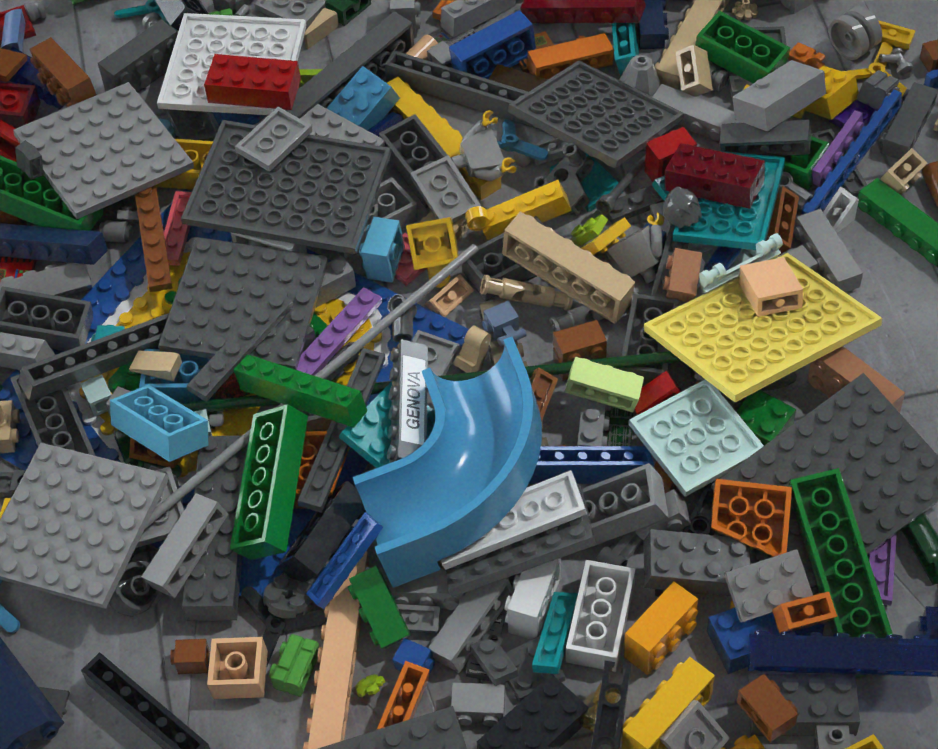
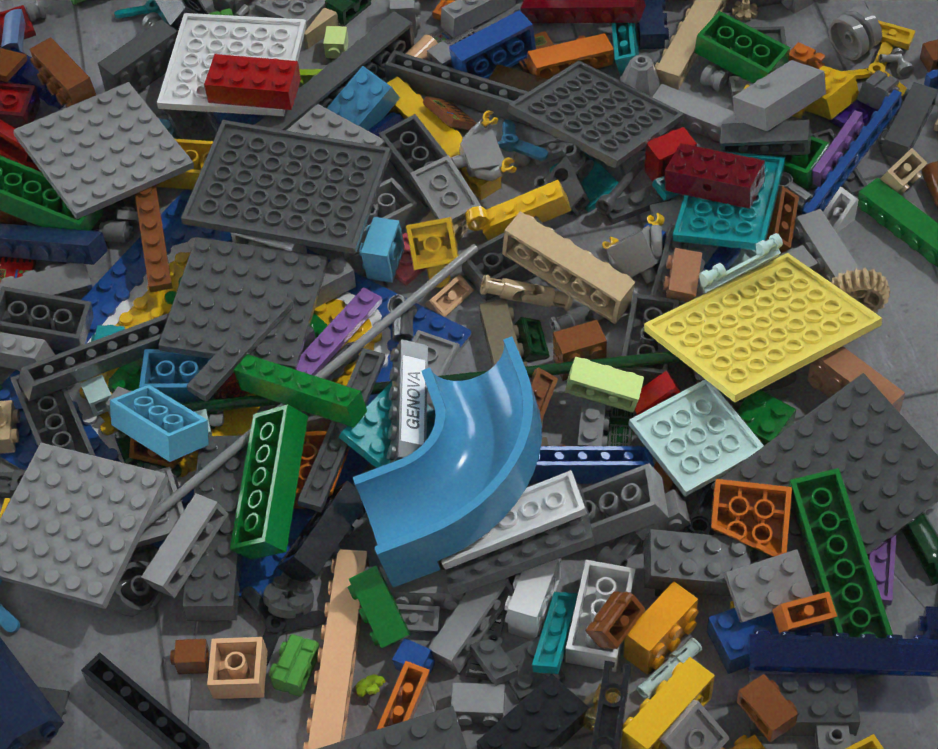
(29, 160): dark grey piece -> none
(157, 364): tan slope -> none
(176, 232): coral plate -> none
(273, 138): light grey plate -> none
(335, 41): none -> yellowish green brick
(344, 560): blue plate -> none
(449, 113): none -> dark orange tile
(473, 350): tan leg -> none
(502, 323): sand blue brick -> none
(532, 339): none -> dark green slope
(589, 230): lime plate -> none
(607, 236): yellow container -> none
(615, 620): none -> dark orange brick
(665, 671): none -> light aqua pin
(681, 208): dark grey hair -> none
(694, 70): tan brick -> none
(771, 286): light nougat brick -> none
(864, 286): none -> tan gear

